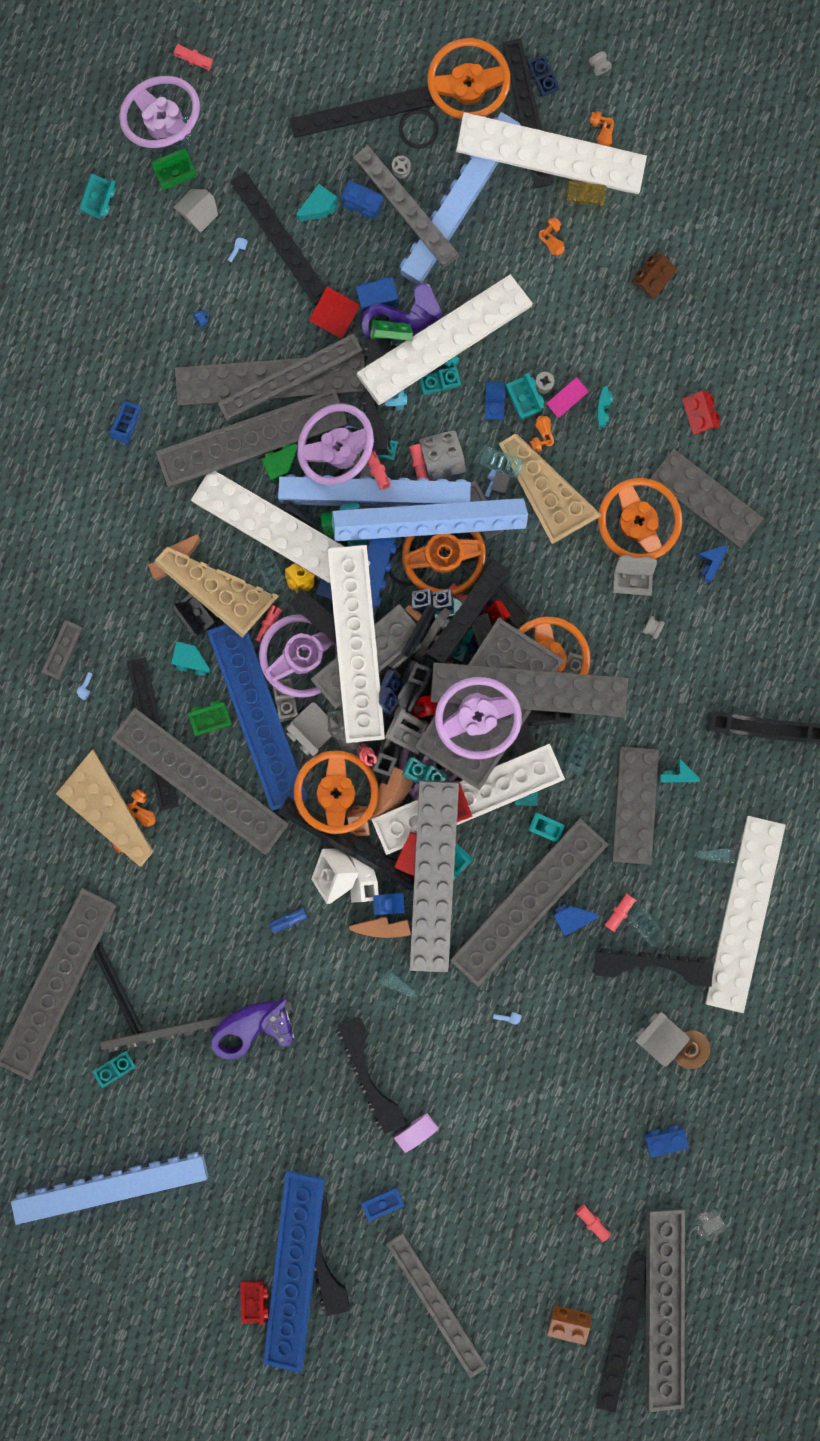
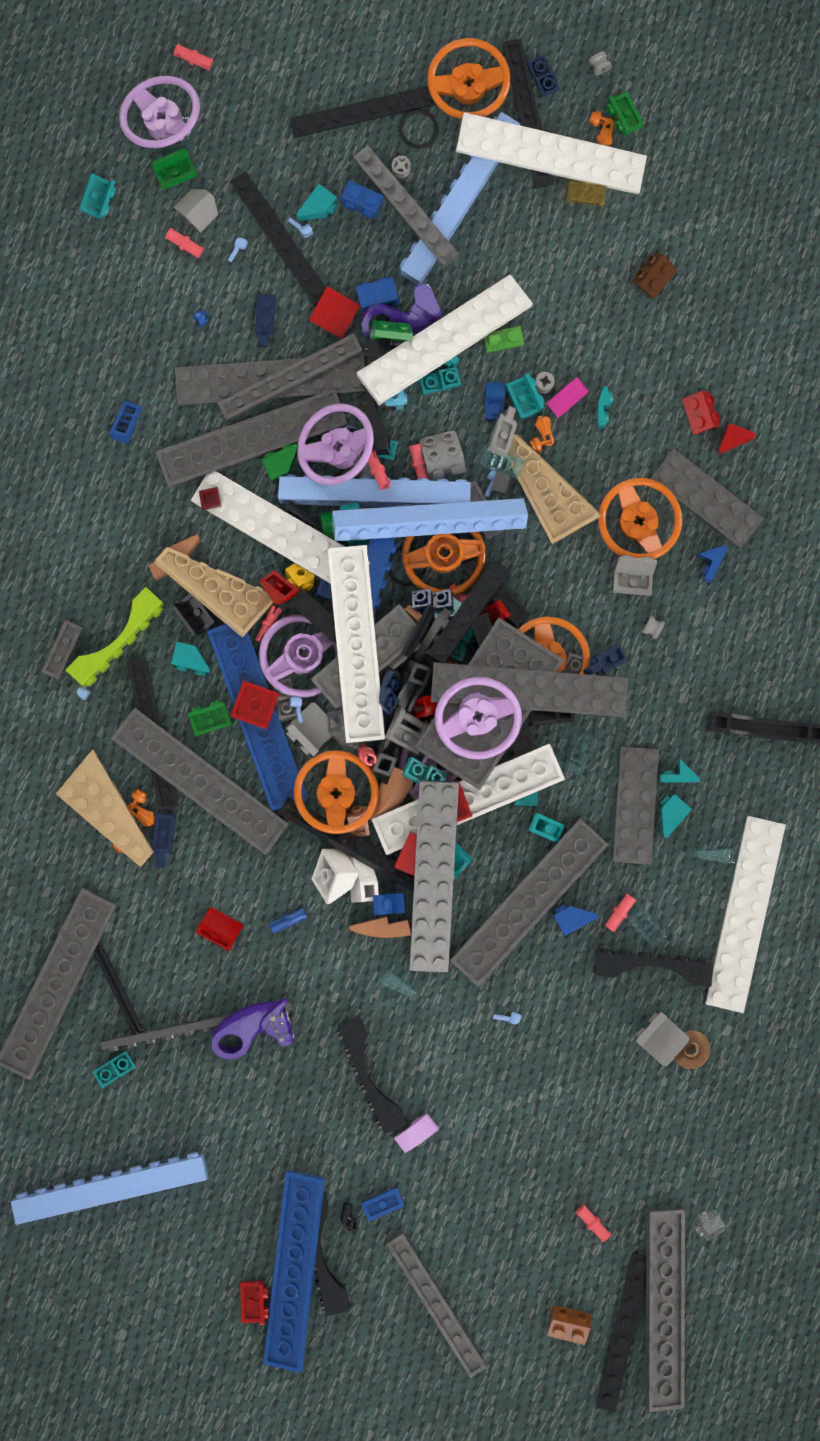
(87, 667): none -> lime arch
(163, 838): none -> dark blue hinge
(184, 243): none -> coral pin
(210, 498): none -> dark red tile
(219, 928): none -> red panel
(255, 704): none -> red tile
(265, 318): none -> dark blue hinge
(278, 587): none -> red slope
(296, 702): none -> light blue hand
(306, 229): none -> light blue hand
(347, 1219): none -> black arm
(503, 433): none -> light grey hinge
(504, 339): none -> bright green hinge
(555, 246): orange piece -> none
(606, 661): none -> dark blue hinge
(624, 113): none -> green bracket
(666, 1140): blue brick -> none
(672, 813): none -> teal slope
(734, 437): none -> red slope

